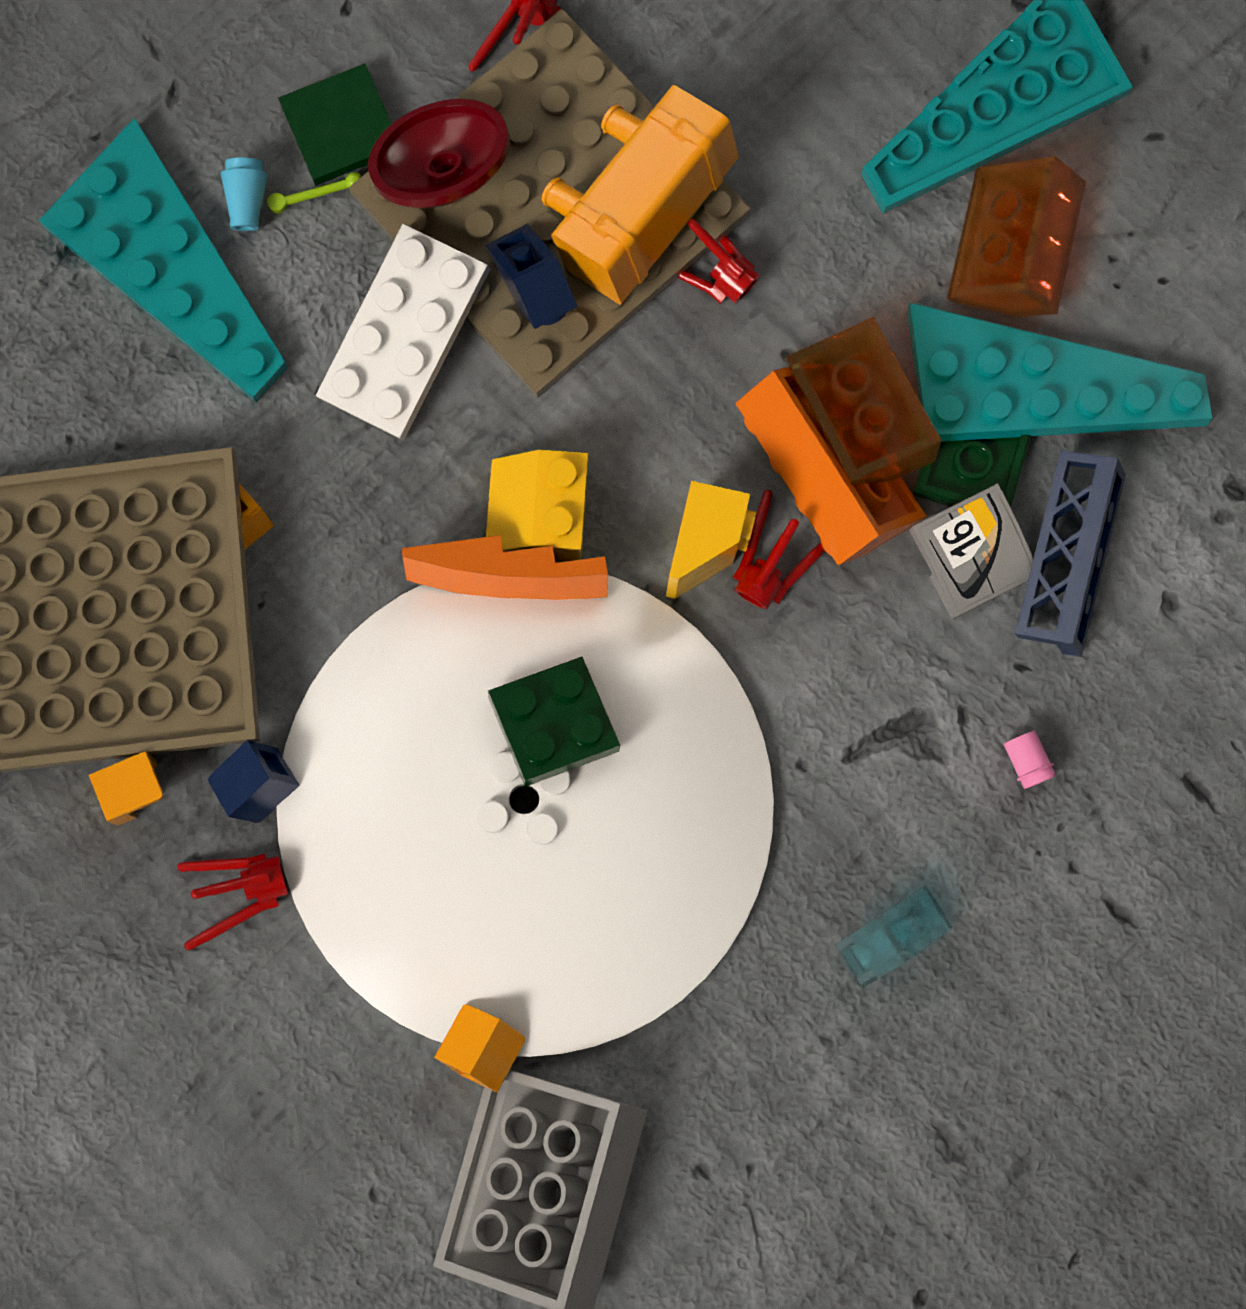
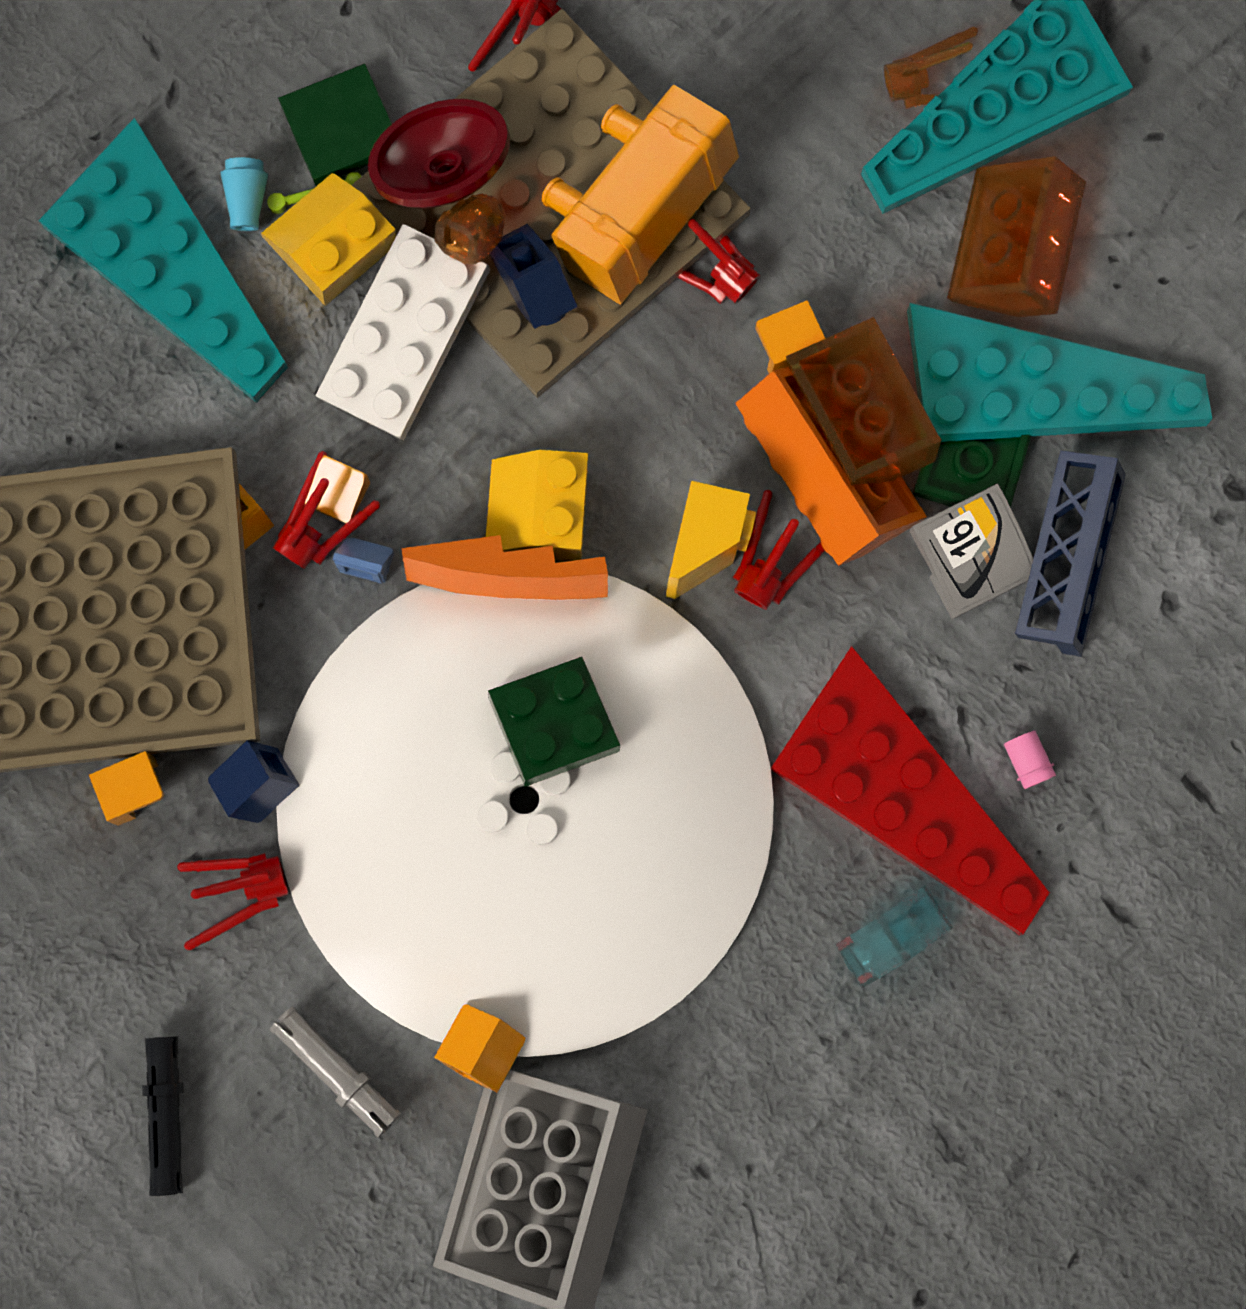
(163, 1115): none -> black pin
(299, 540): none -> red plant
(331, 237): none -> yellow slope
(344, 491): none -> slope
(349, 1085): none -> light grey pin
(363, 559): none -> medium blue slope
(471, 228): none -> clear orange rock
(788, 333): none -> light orange panel
(885, 778): none -> red wing
(909, 75): none -> clear orange plant

